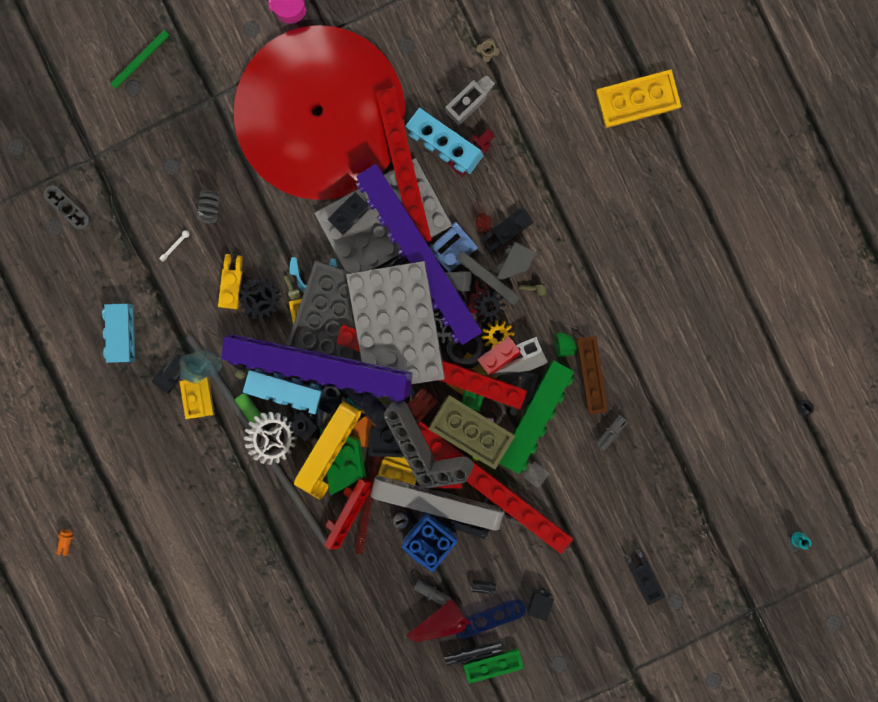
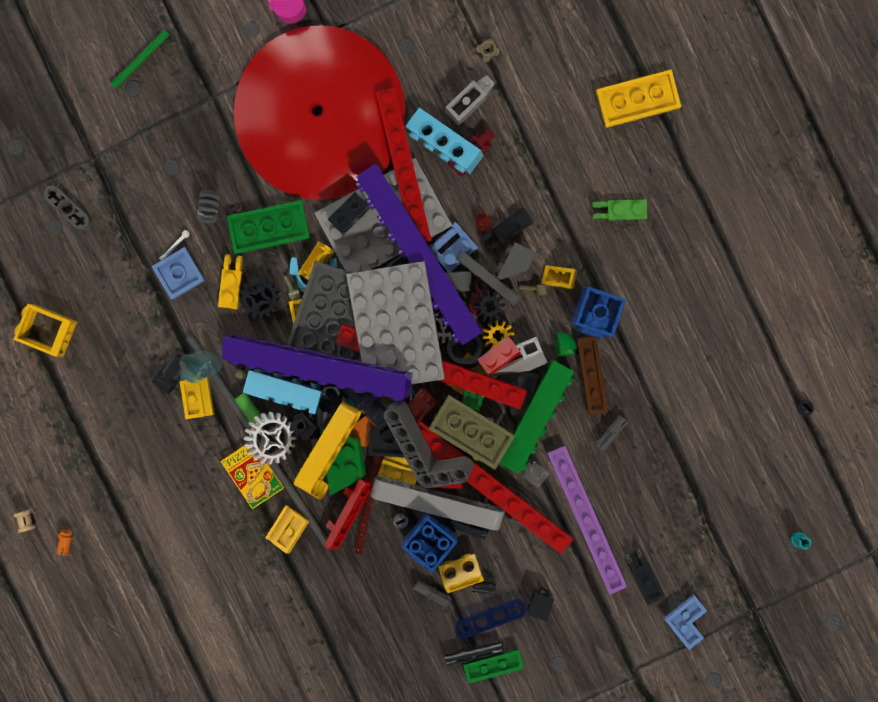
(29, 524): none -> tan bush
(63, 336): none -> yellow window
(119, 333): medium azure brick -> none
(178, 273): none -> medium blue plate
(253, 479): none -> tile
(268, 227): none -> green plate
(287, 529): none -> yellow plate
(320, 253): none -> yellow hinge
(444, 622): dark red slope -> none
(462, 578): none -> yellow brick
(559, 277): none -> yellow slope
(587, 519): none -> medium lavender plate
(597, 313): none -> blue brick
(622, 210): none -> bright green hinge
(682, 618): none -> medium blue plate

